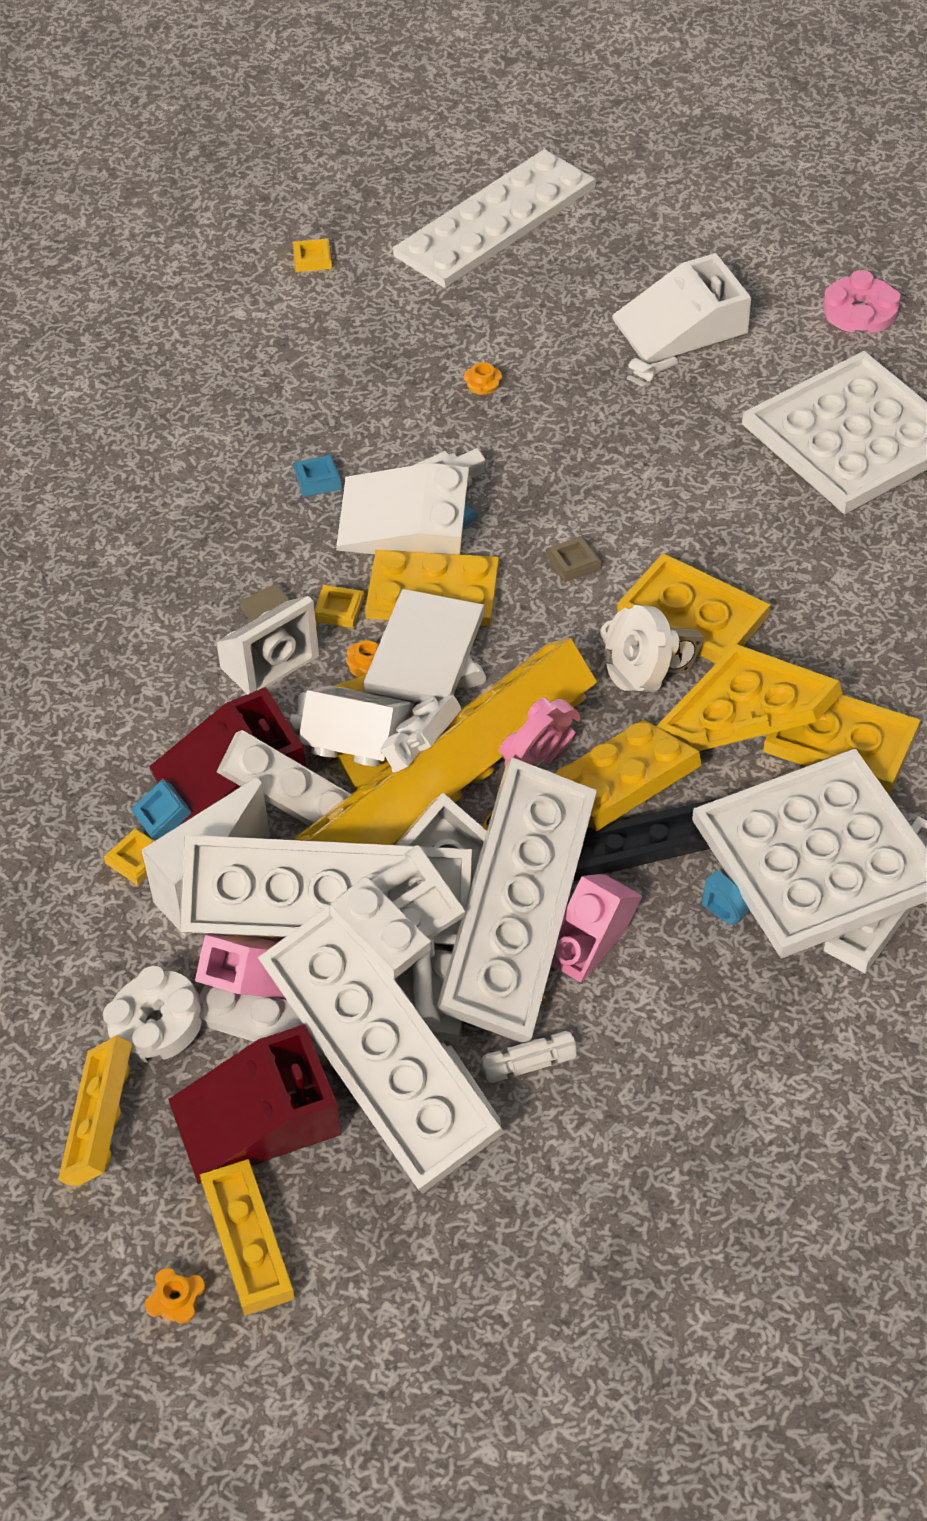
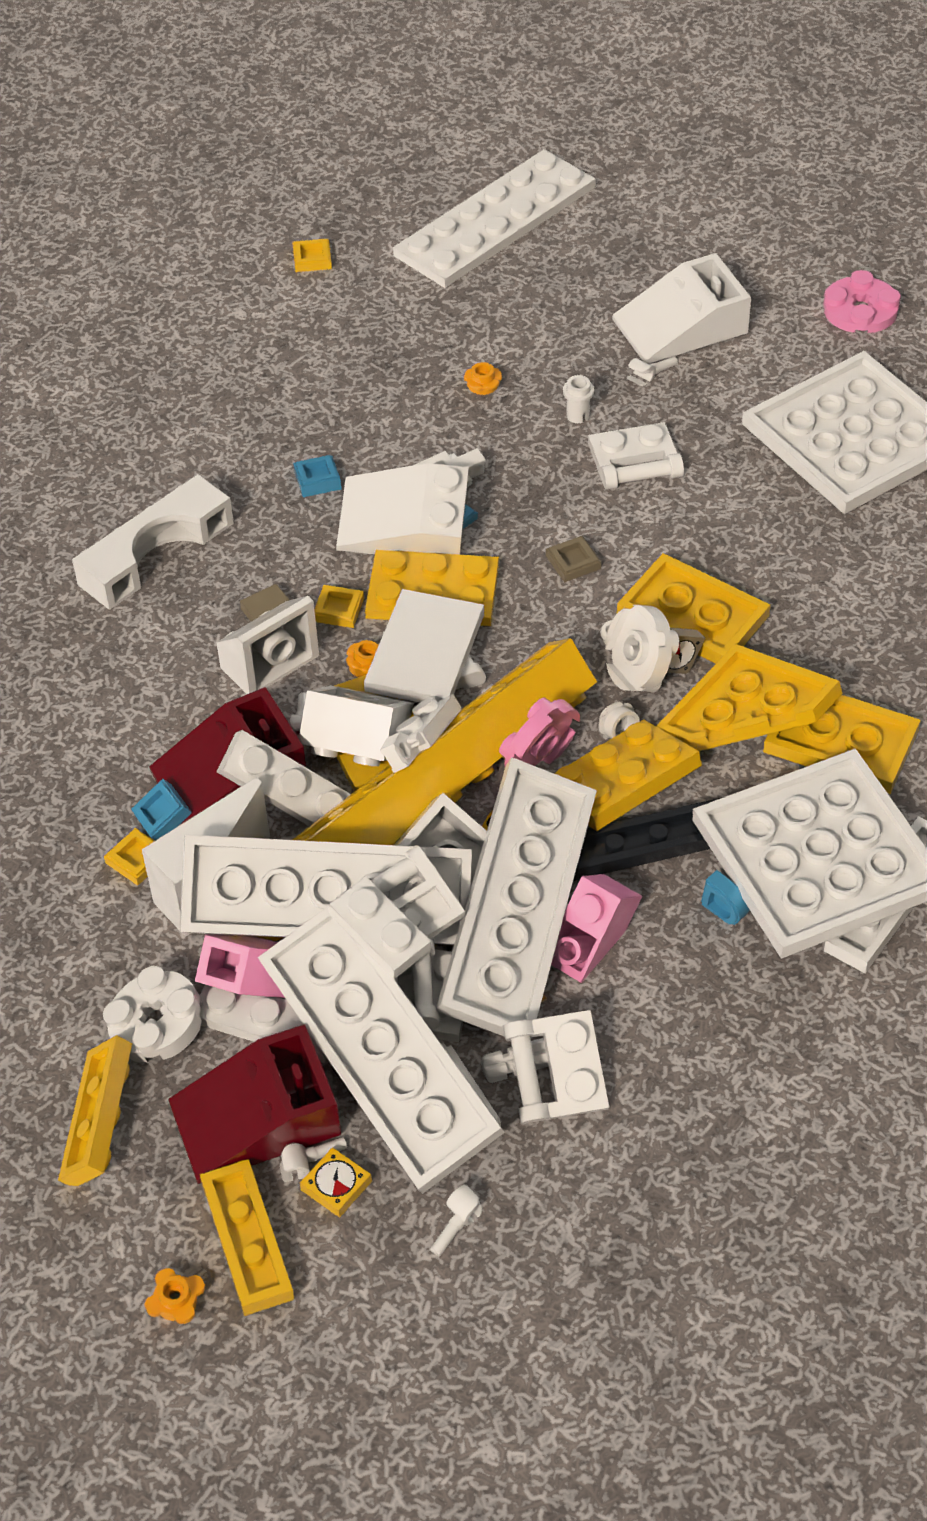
(188, 513): none -> white arch
(297, 1157): none -> white hand
(335, 1182): none -> tile
(462, 1203): none -> white hand
(571, 1061): none -> white plate
(578, 394): none -> white pin
(615, 718): none -> white plate
(634, 447): none -> white plate

